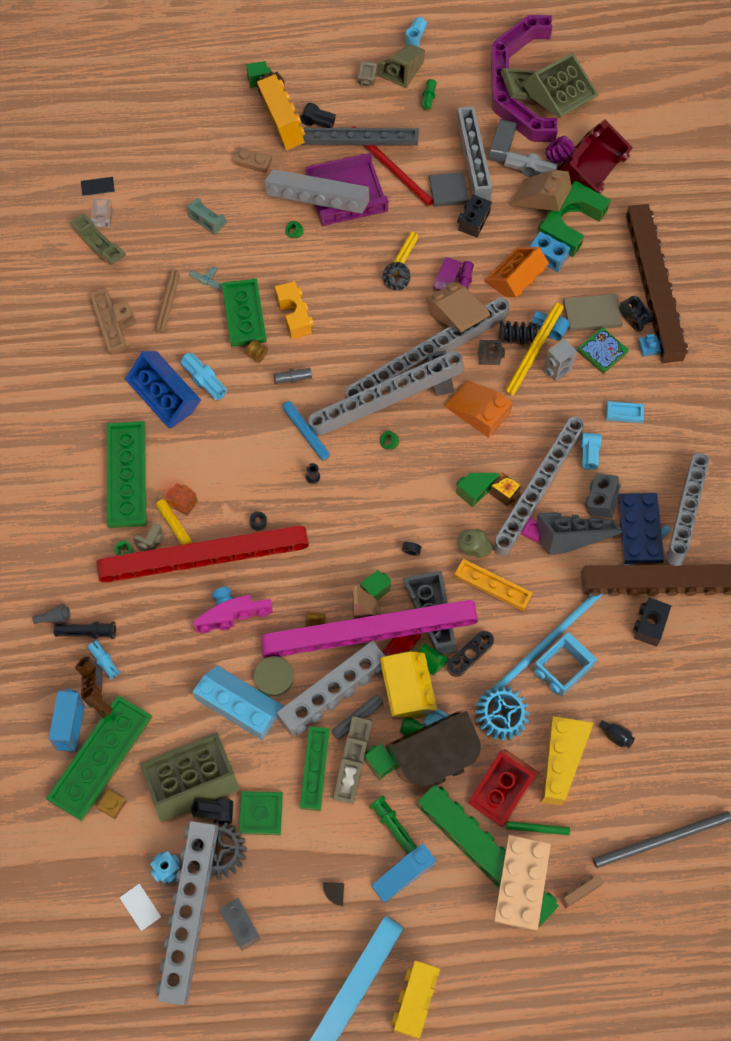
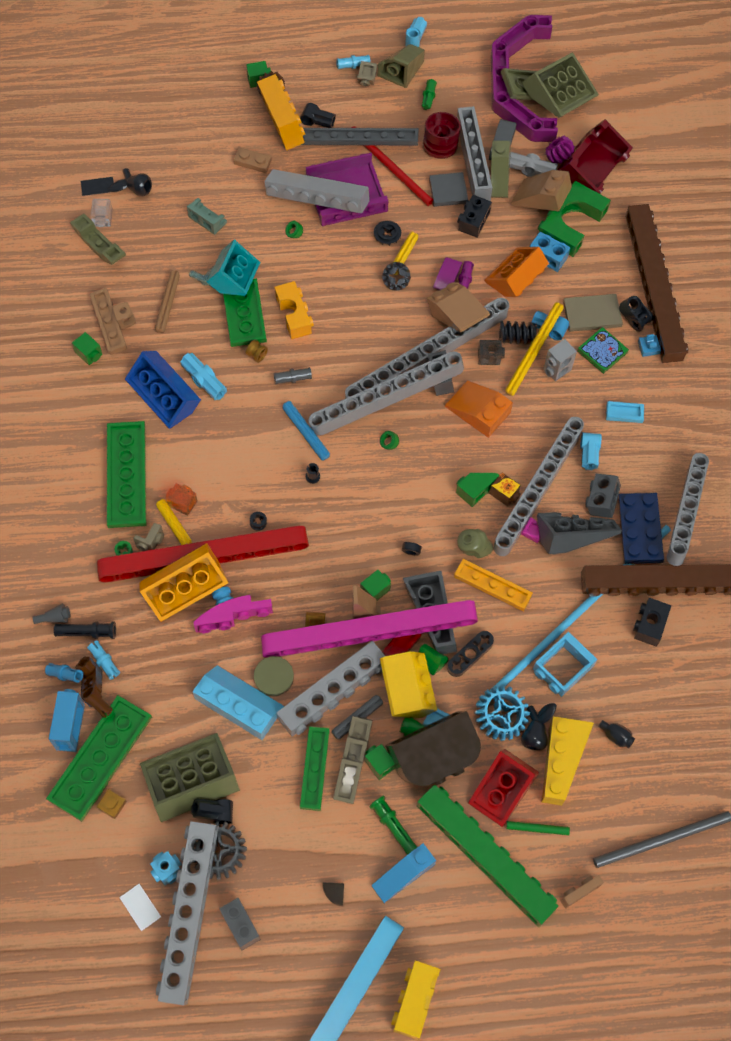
(64, 672): none -> dark azure pin
(87, 348): none -> green brick
(139, 184): none -> black piece
(183, 582): none -> light orange slope
(233, 270): none -> teal slope
(260, 813): green tile -> none
(351, 61): none -> medium azure pin
(387, 226): none -> black gear
(441, 135): none -> dark red wheel
(500, 168): none -> olive slope
(522, 883): light nougat plate -> none
(535, 735): none -> black piece

